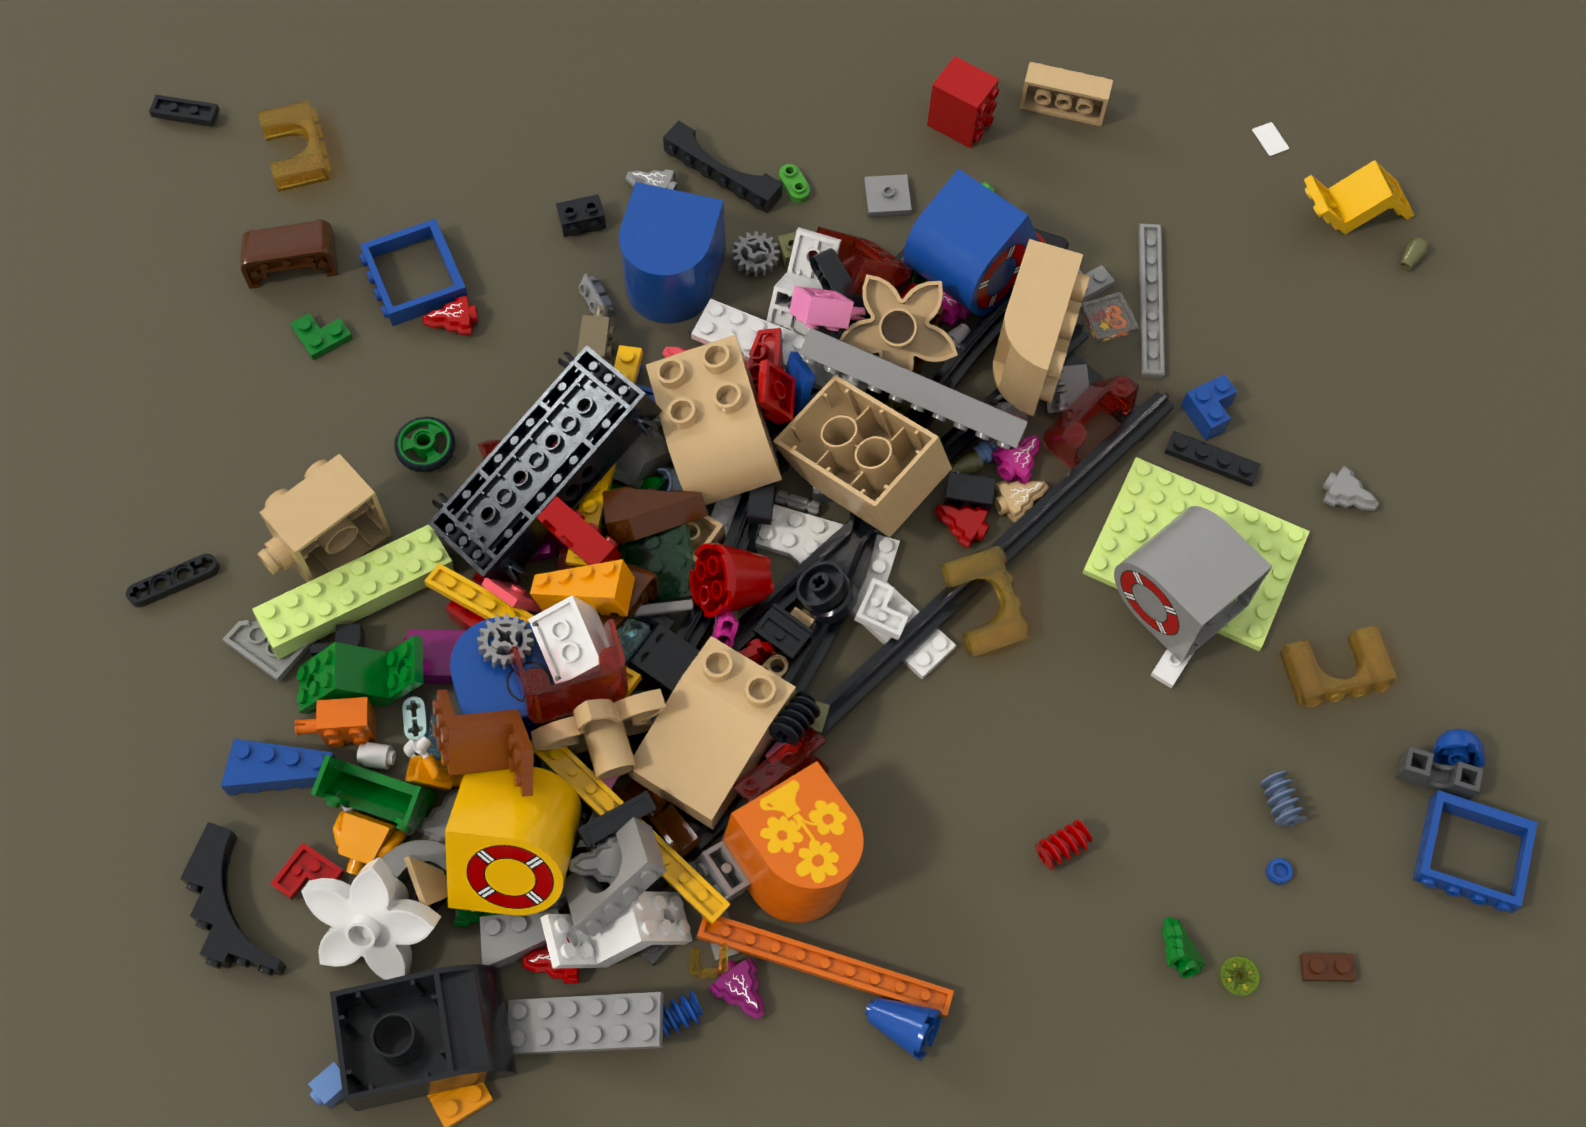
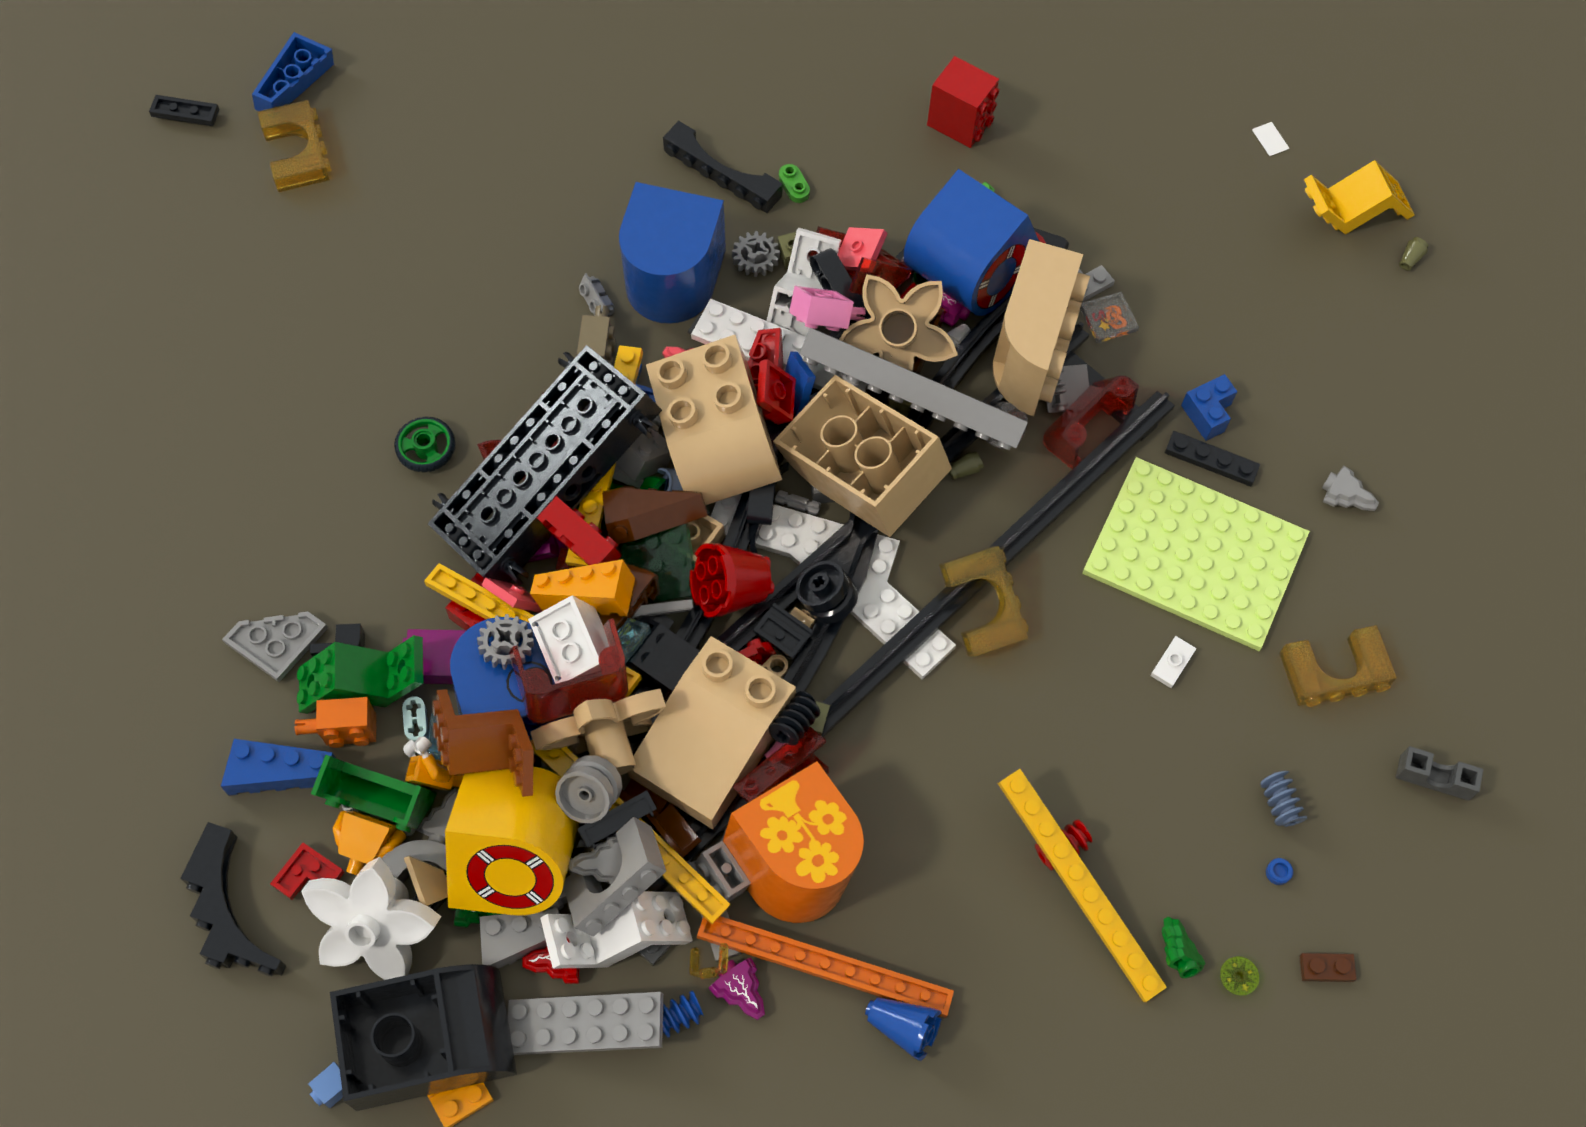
(174, 584): black beam -> none
(287, 249): reddish brown windscreen -> none
(292, 72): none -> blue wedge
(318, 340): green plate -> none
(322, 521): tan brick -> none
(351, 591): yellowish green brick -> none
(376, 755): white brick -> none
(424, 304): blue window -> none
(454, 316): red rock -> none
(581, 215): black brick -> none
(588, 789): none -> light grey wheel
(656, 178): light grey rock -> none
(725, 628): dark pink rock -> none
(859, 244): none -> coral plate
(875, 613): white plate -> none
(887, 195): light grey plate -> none
(964, 522): red rock -> none
(969, 490): black brick -> none
(985, 450): medium blue plate -> none
(1017, 497): tan rock -> none
(1018, 461): dark pink rock -> none
(1065, 94): tan brick -> none
(1082, 885): none -> yellow plate
(1151, 301): light grey tile -> none
(1190, 580): light grey brick -> none
(1459, 746): blue cylinder -> none
(1487, 816): blue window -> none

